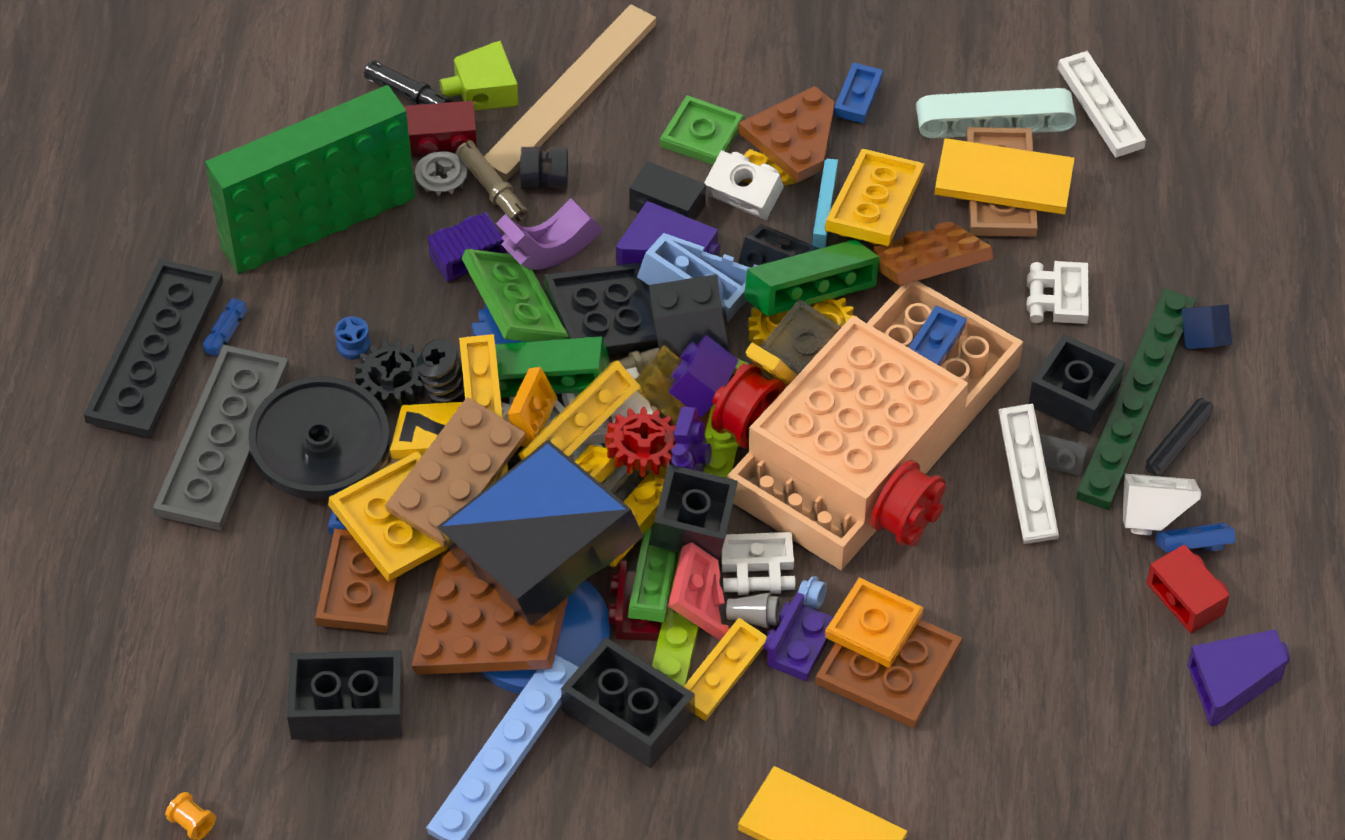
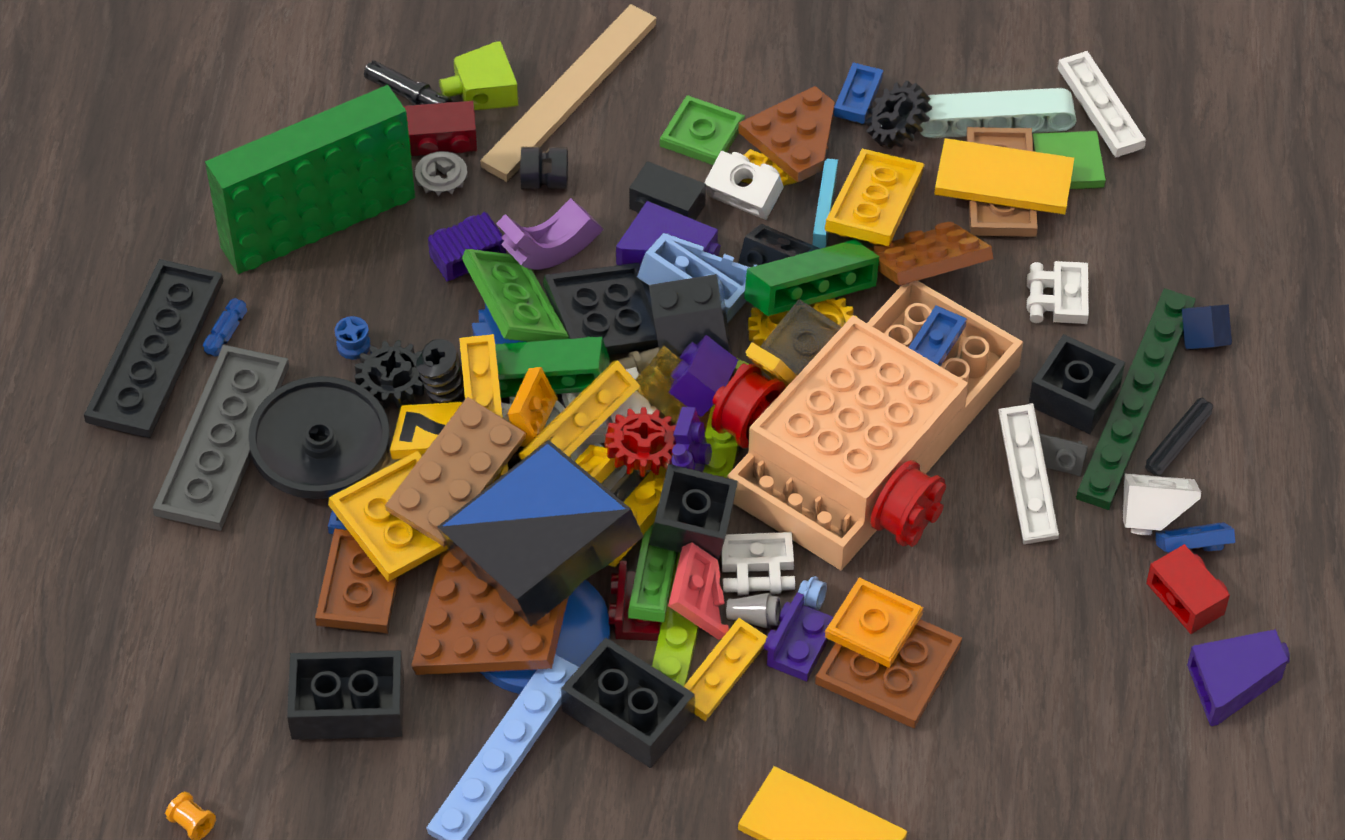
(500, 192): dark tan pin -> none
(898, 114): none -> black gear
(1085, 150): none -> bright green tile

